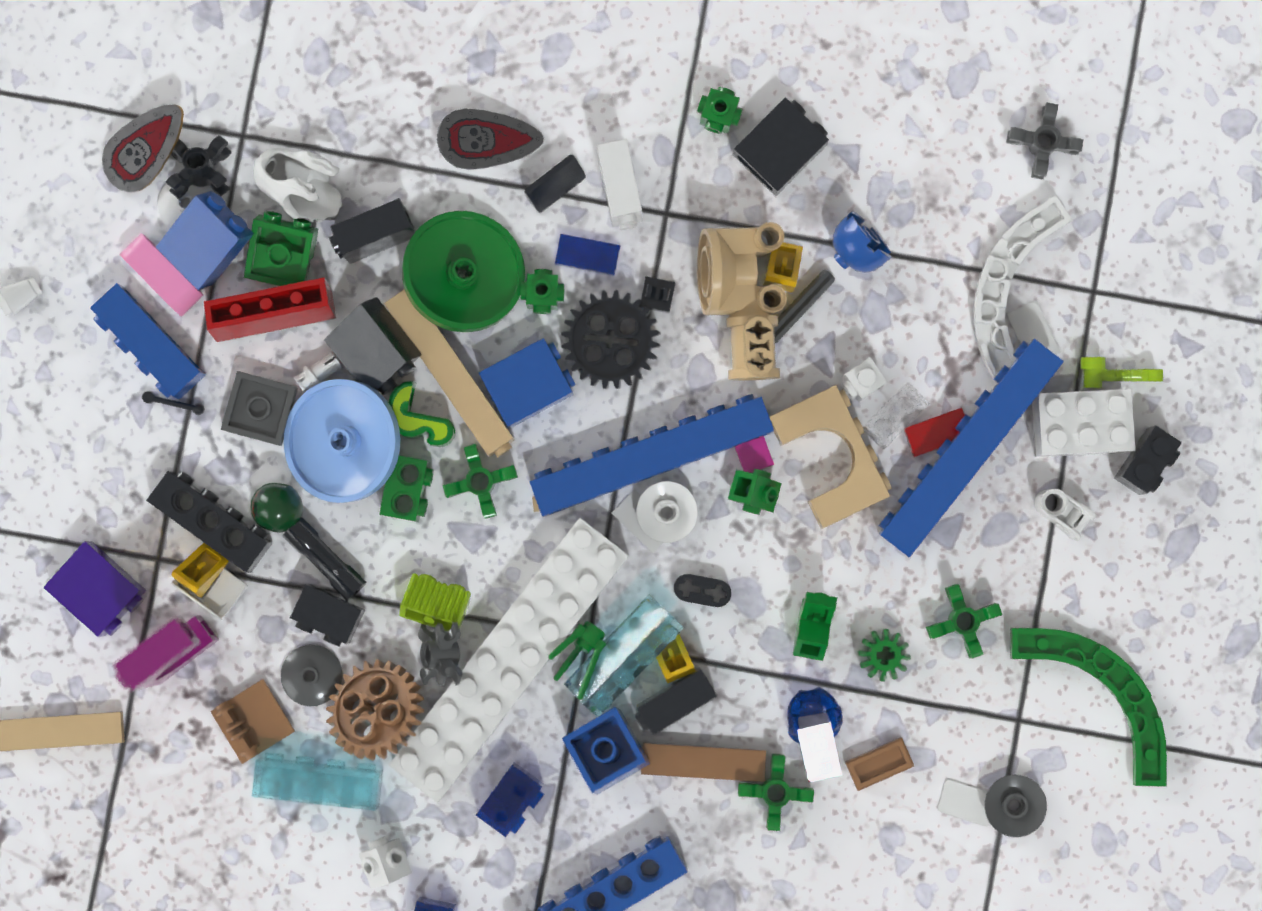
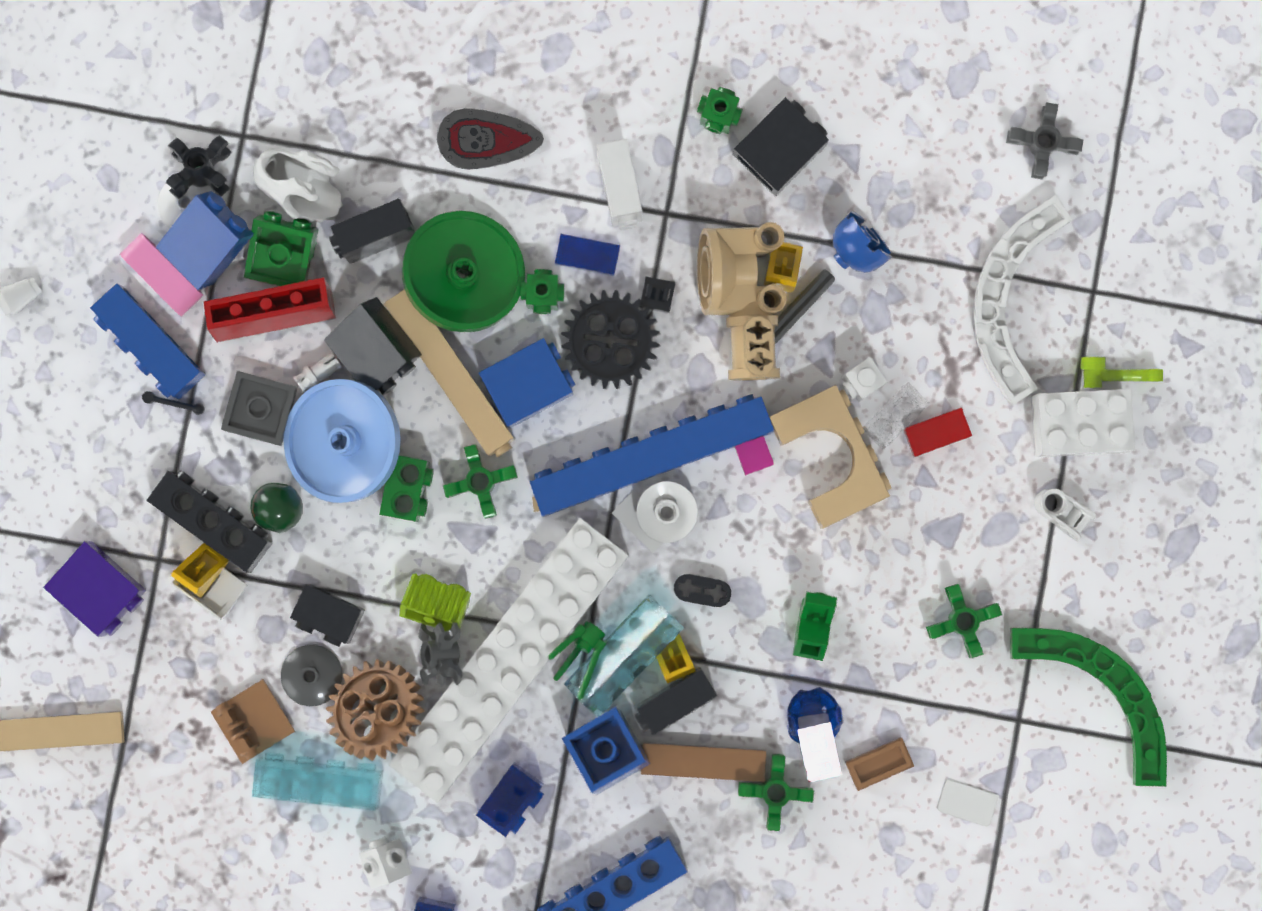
(142, 148): shield -> none
(164, 653): magenta arch -> none
(340, 575): black axle -> none
(414, 424): animal -> none
(555, 183): black slope -> none
(755, 491): green brick -> none
(890, 663): green gear -> none
(971, 447): blue brick -> none
(1026, 817): dark grey dish -> none
(1030, 323): white sticker -> none
(1145, 464): black brick -> none

